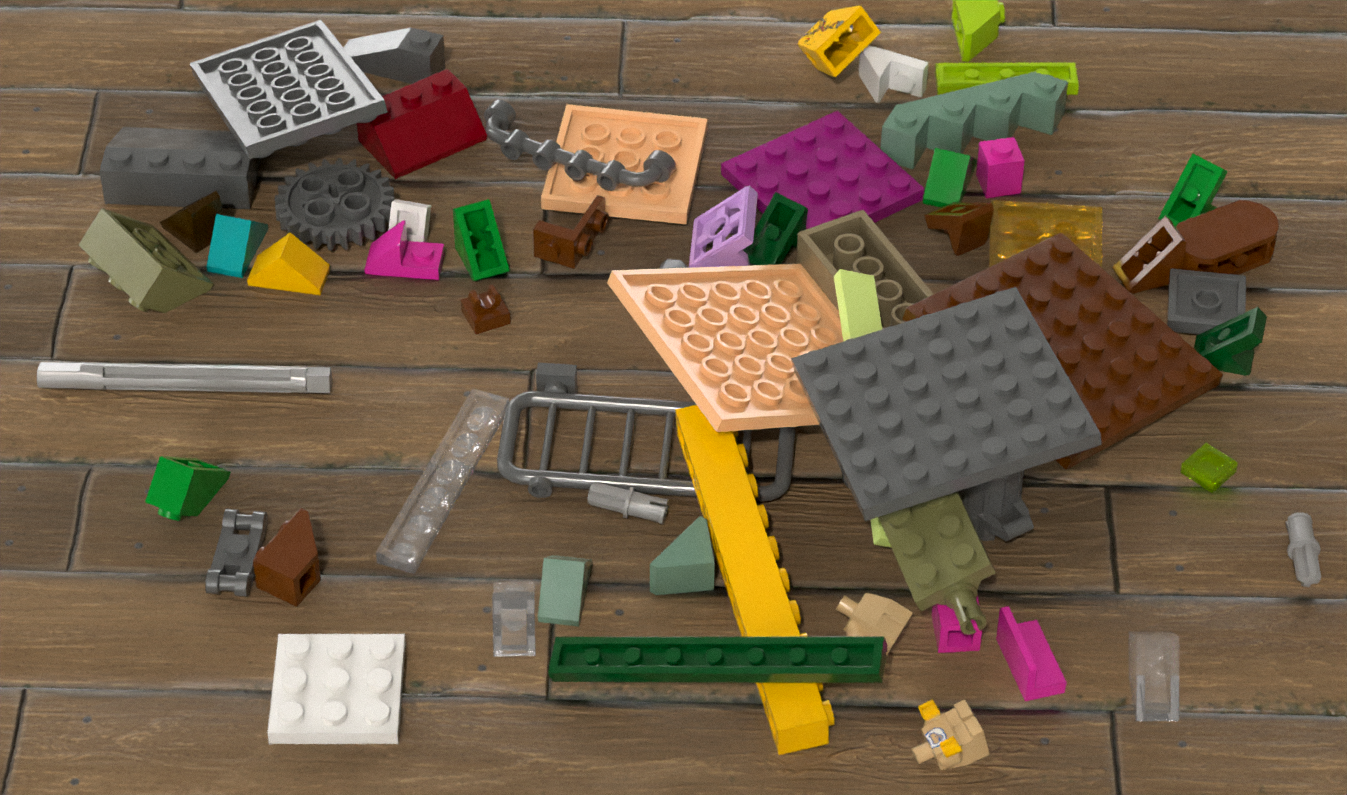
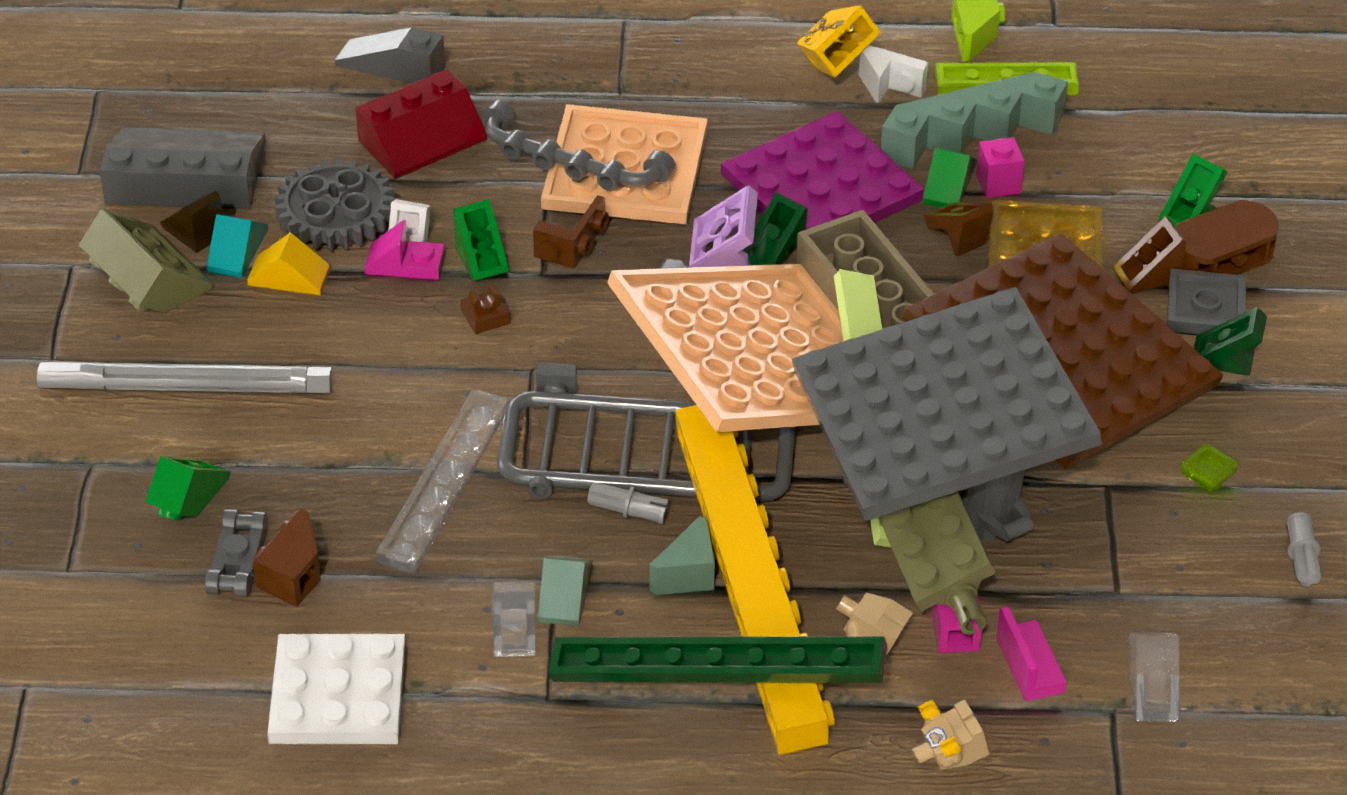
(287, 89): dark grey plate -> none

